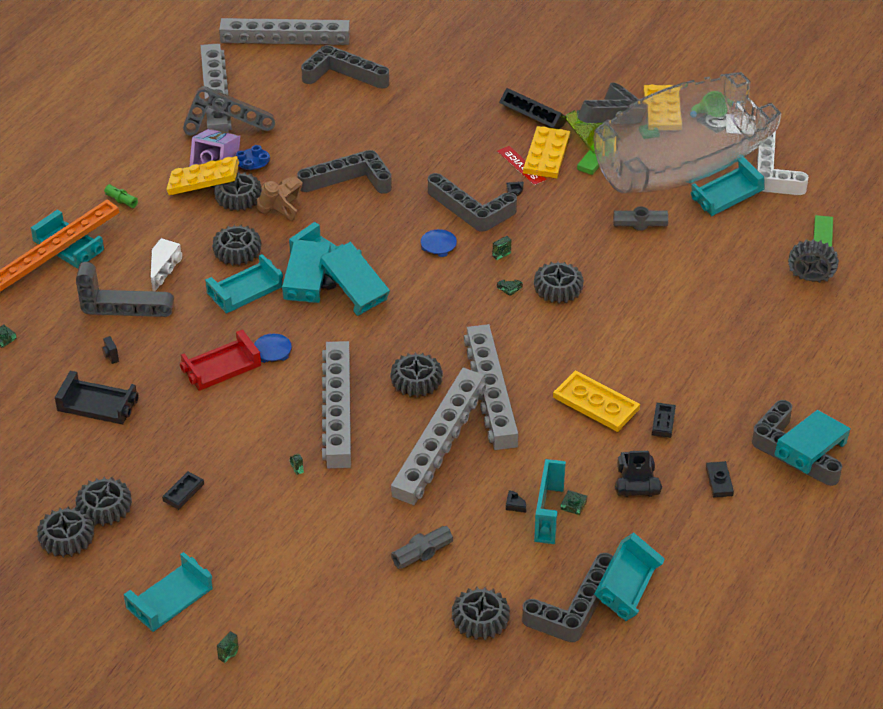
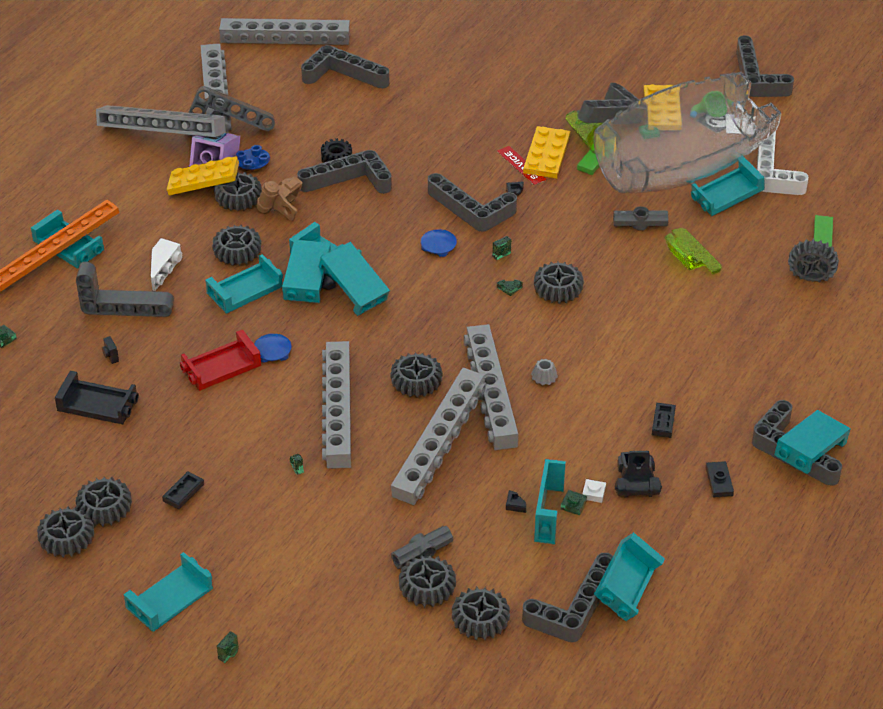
(121, 196): bright green pin -> none
(160, 121): none -> light grey brick
(329, 150): none -> black tyre
(427, 581): none -> dark grey gear
(533, 109): black brick -> none
(544, 372): none -> light grey piece
(594, 490): none -> white plate
(596, 401): yellow plate -> none
(690, 251): none -> clear neon green plate
(761, 84): none -> dark grey beam

